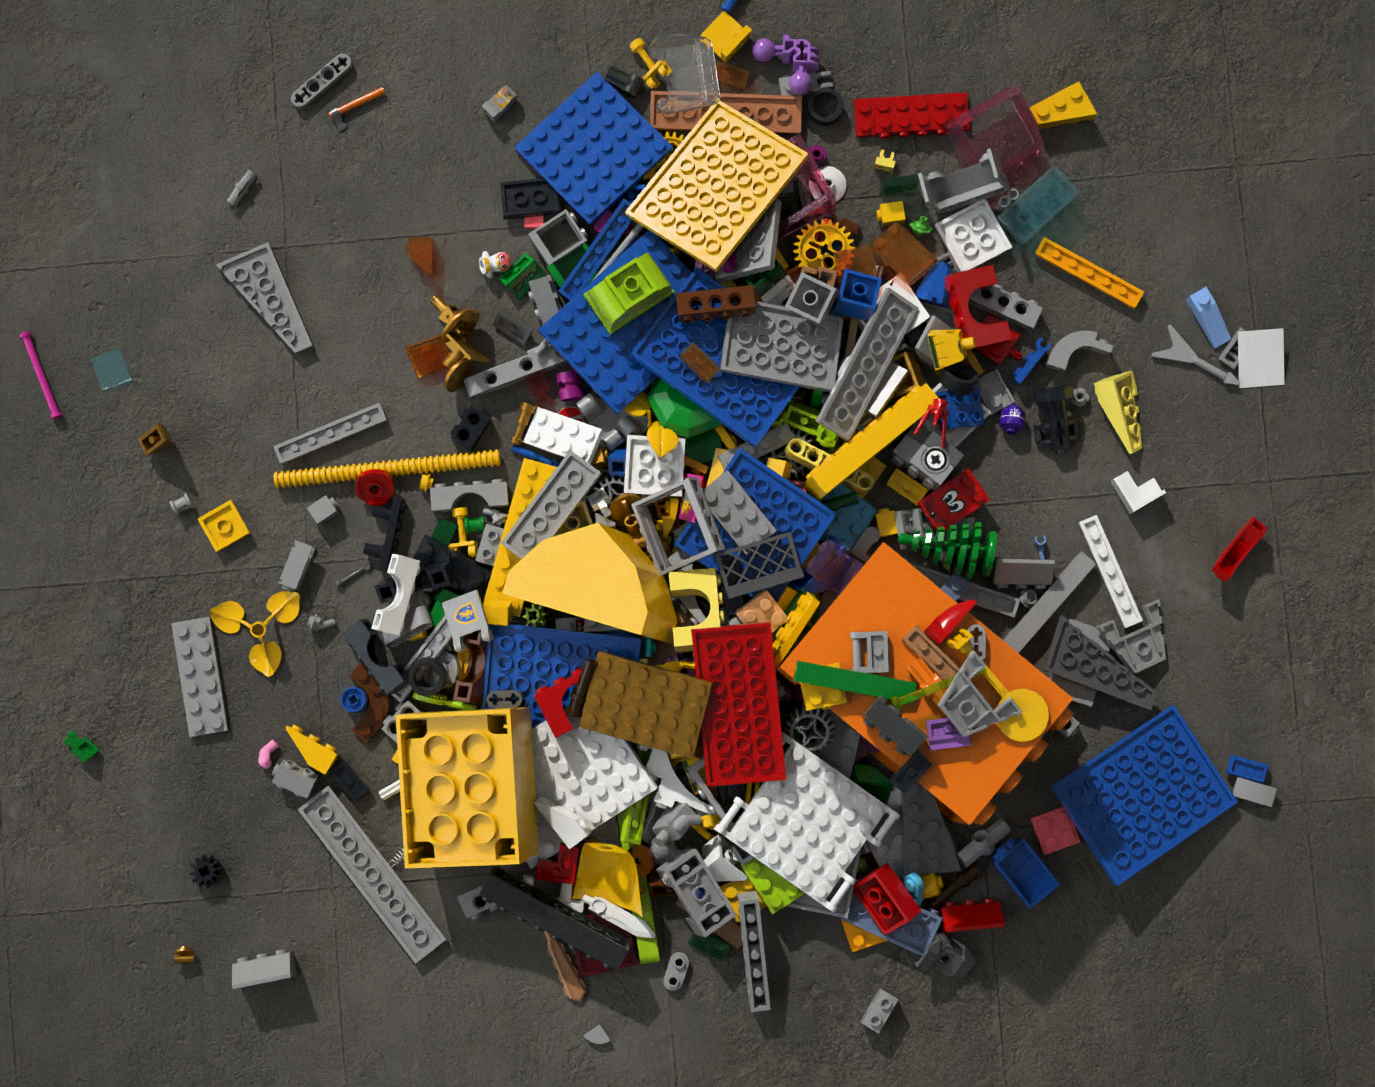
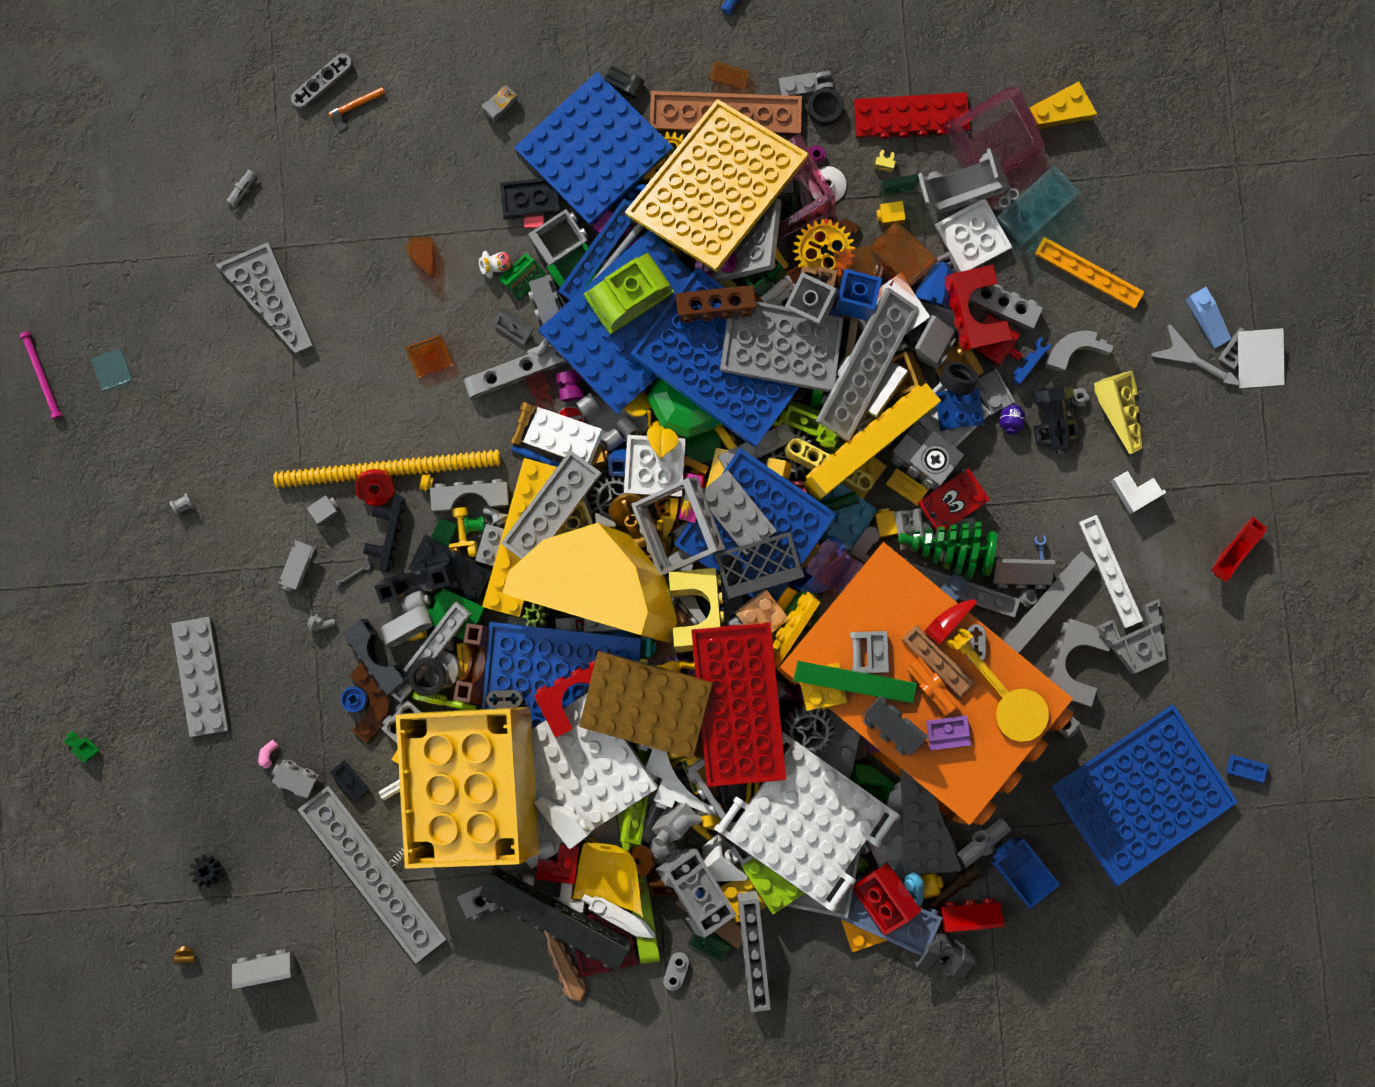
(155, 440): pearl gold slope -> none
(224, 526): yellow plate -> none
(262, 656): yellow plant -> none
(316, 755): yellow slope -> none
(330, 433): light grey plate -> none
(404, 573): white arch -> none
(459, 327): pearl gold piece -> none
(465, 617): light grey flag -> none
(475, 431): black brick -> none
(498, 612): yellow brick -> none
(579, 696): dark brown pin -> none
(597, 1035): light grey tile -> none
(599, 500): white plate -> none
(661, 67): yellow bar -> none
(693, 73): clear windscreen -> none
(699, 362): clear orange plate -> none
(726, 36): yellow bracket -> none
(800, 81): medium lavender piece -> none
(879, 1010): light grey brick -> none
(897, 702): clear neon green bar -> none
(910, 772): black plate -> none
(920, 227): bright green plant -> none
(938, 410): red plant -> none
(949, 347): yellow torso -> none
(966, 705): light grey wing -> none
(1054, 830): coral plate -> none
(1089, 665): dark grey wing -> none
(1254, 792): light grey slope -> none

